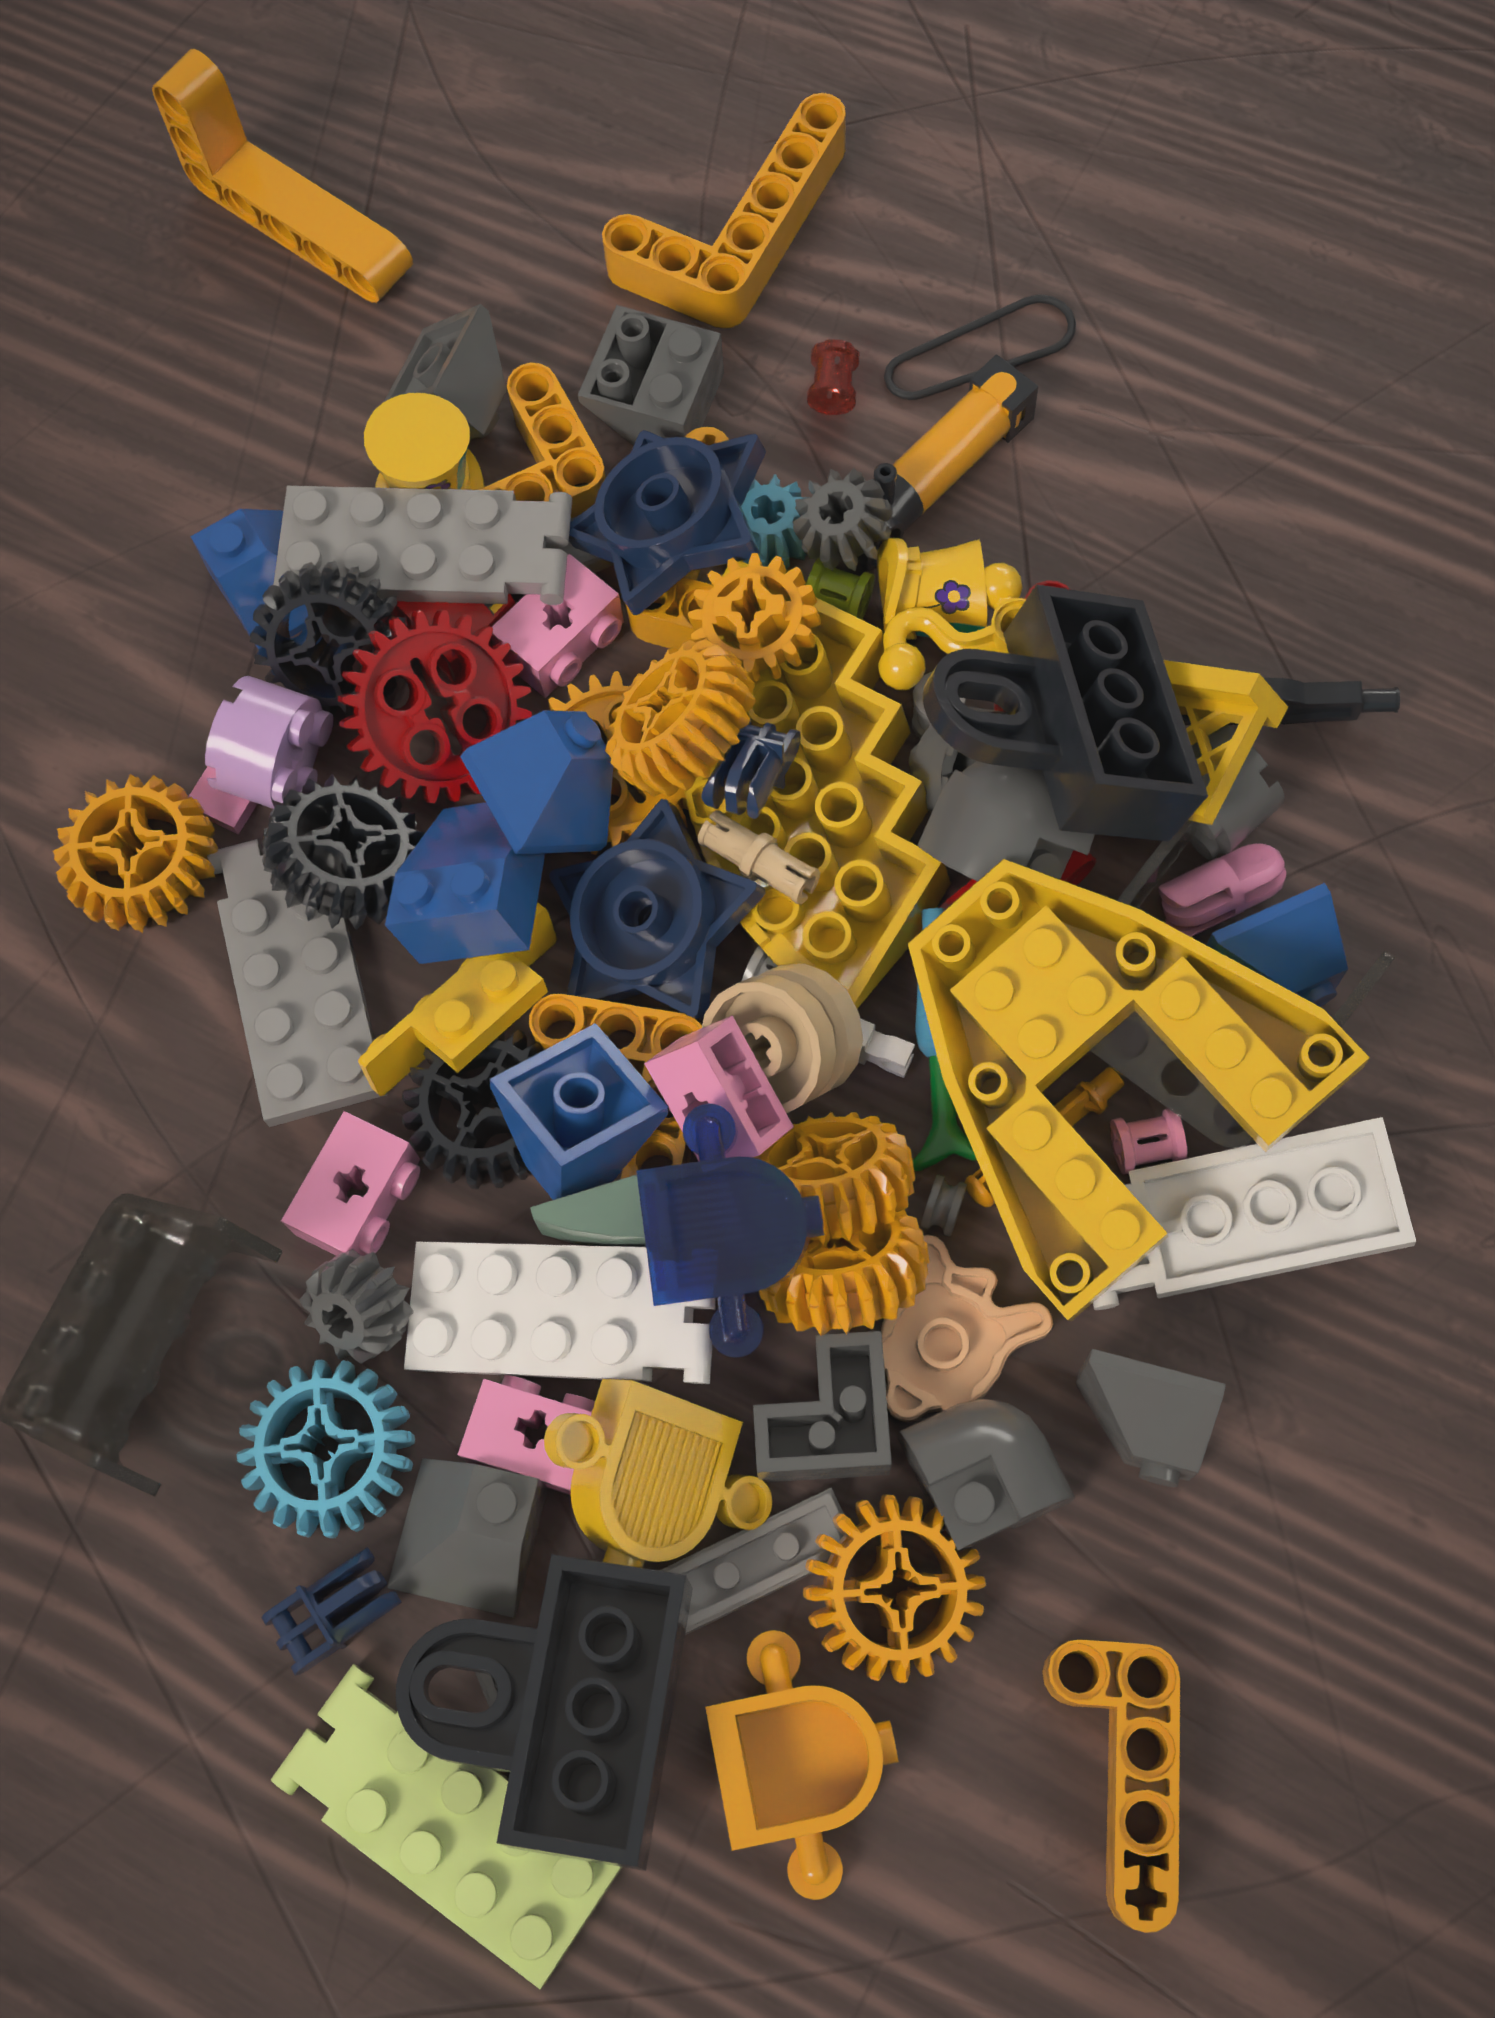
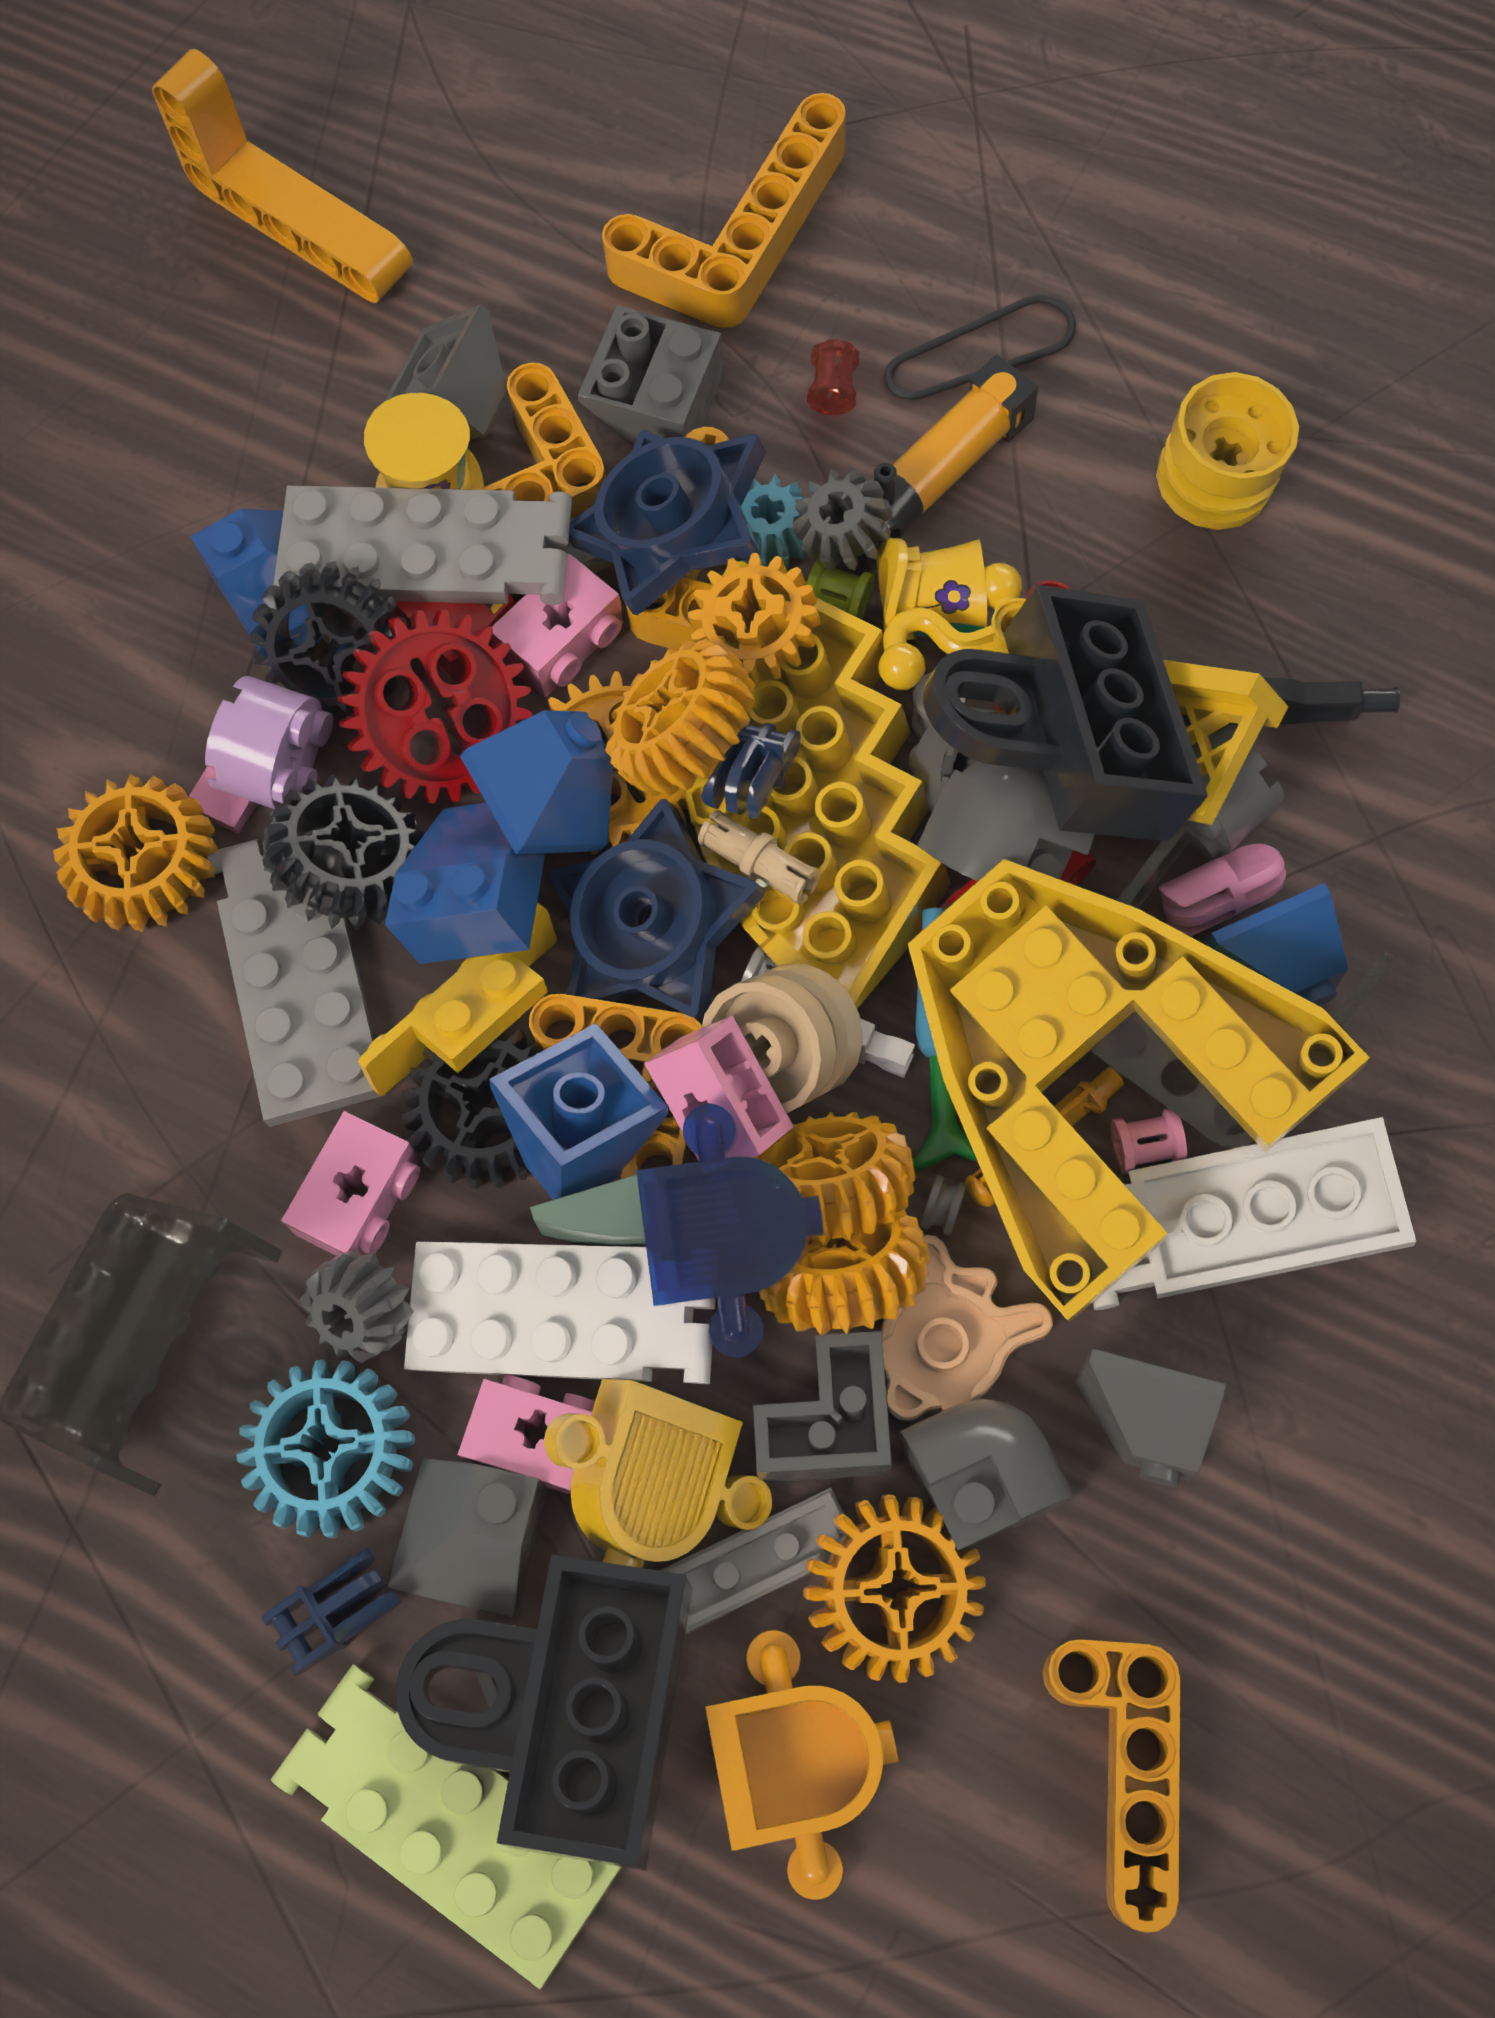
(1226, 450): none -> yellow wheel

